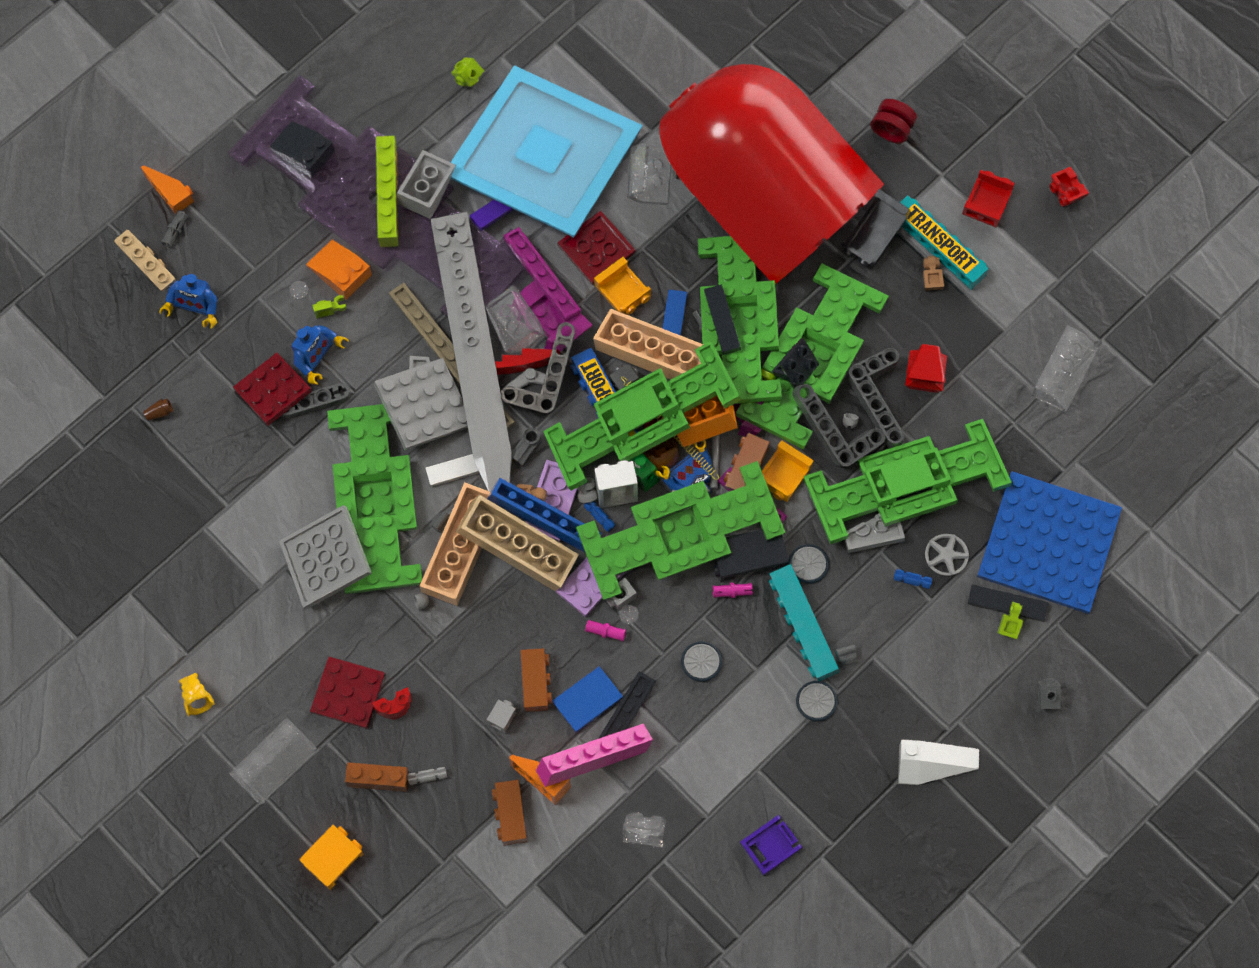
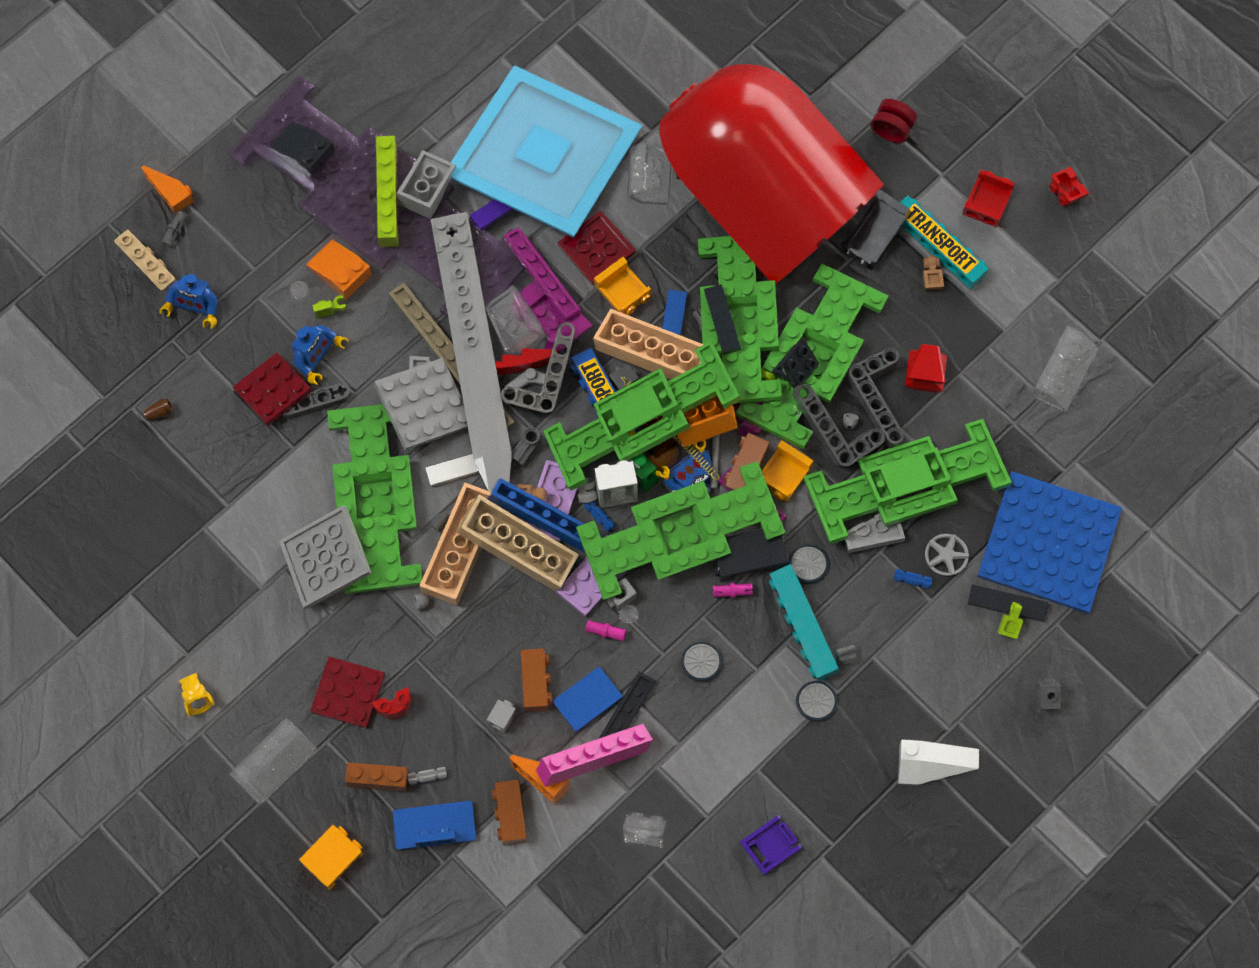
(434, 825): none -> blue bracket
(467, 72): lime brick -> none

